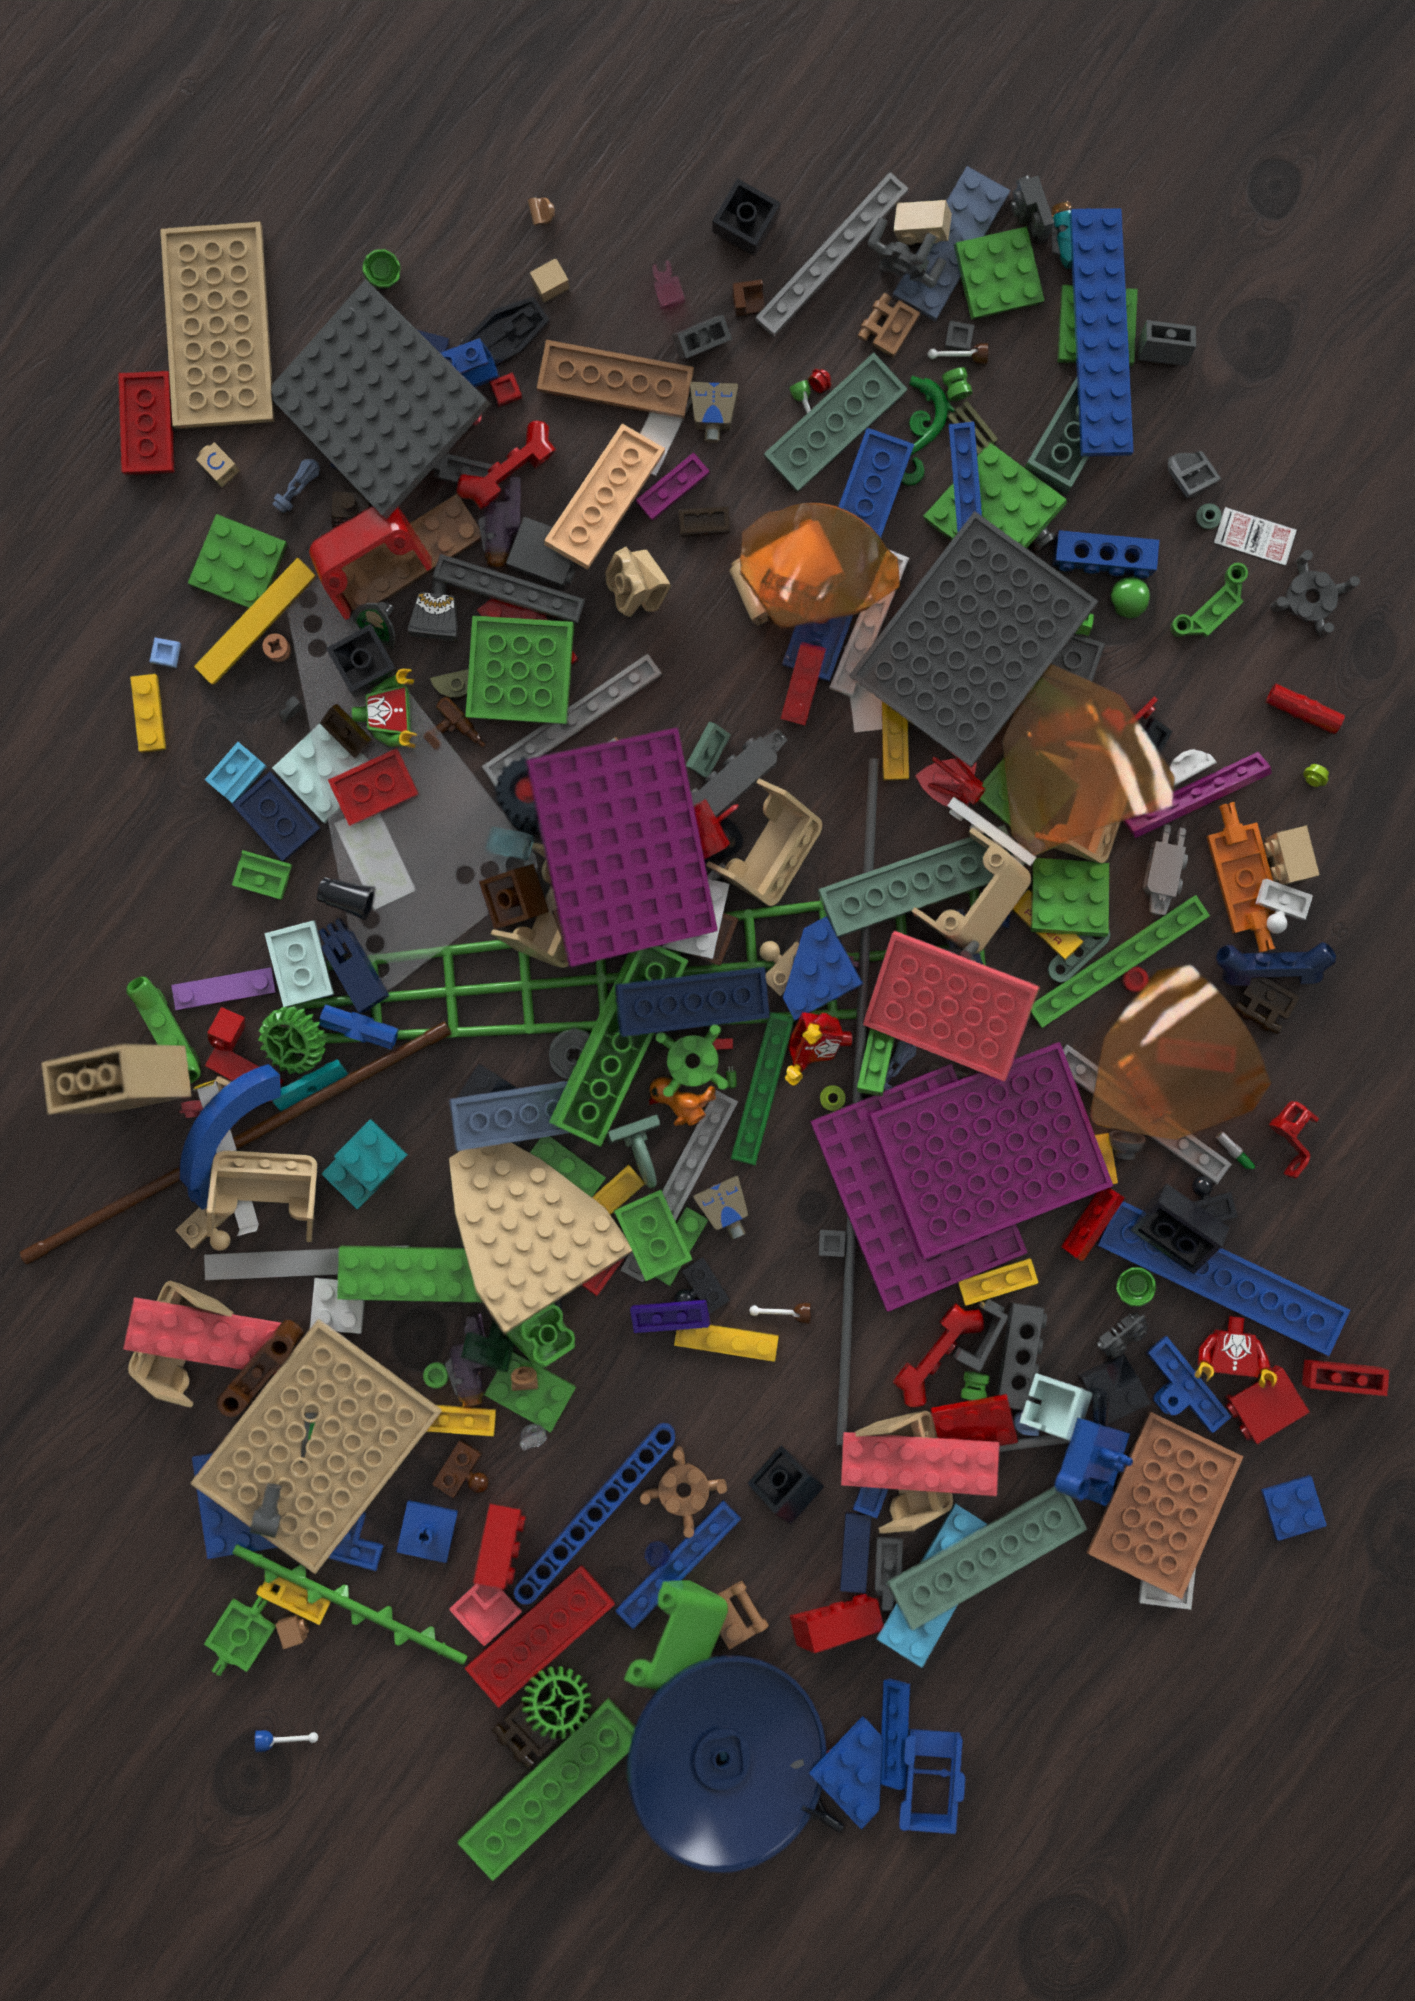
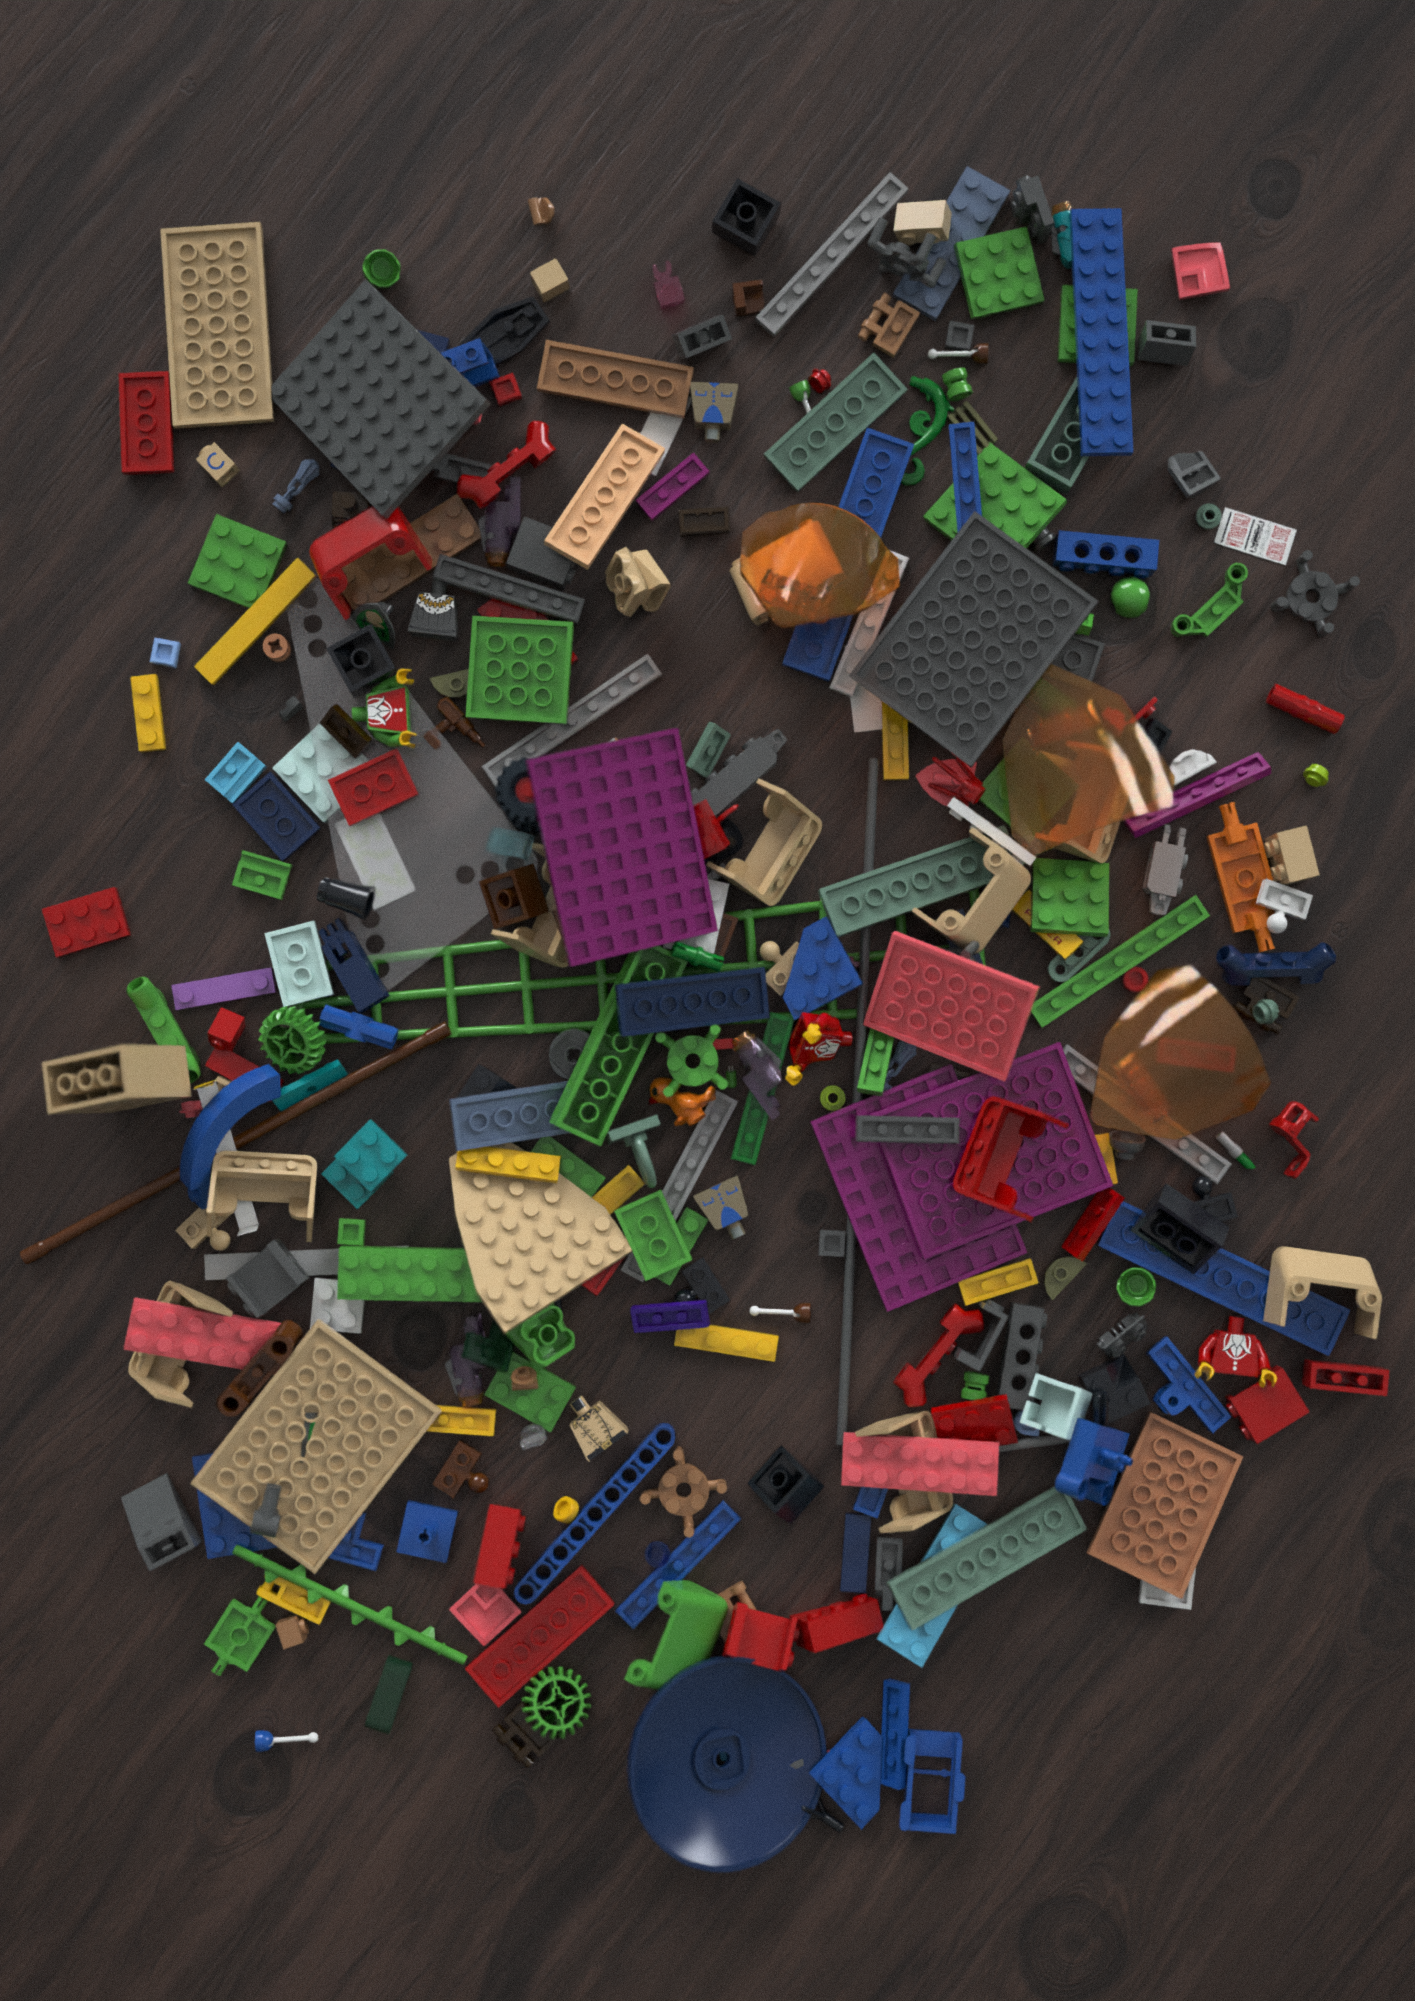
(86, 922): none -> red plate
(160, 1522): none -> dark grey slope
(267, 1278): none -> dark grey panel
(351, 1231): none -> bright green plate
(388, 1694): none -> clear green beam
(436, 1375): bright green tile -> none
(509, 1163): none -> yellow plate
(549, 1790): bright green plate -> none
(566, 1510): none -> yellow tile
(595, 1427): none -> tan torso
(697, 956): none -> green pin
(761, 1637): none -> red panel
(763, 1070): none -> clear purple plate
(803, 683): red brick -> none
(907, 1129): none -> dark grey tile
(994, 1149): none -> red windscreen
(1060, 1274): none -> olive plate
(1199, 270): none -> coral plate
(1265, 1011): none -> sand green plate
(1293, 1507): blue plate -> none
(1296, 1268): none -> tan windscreen

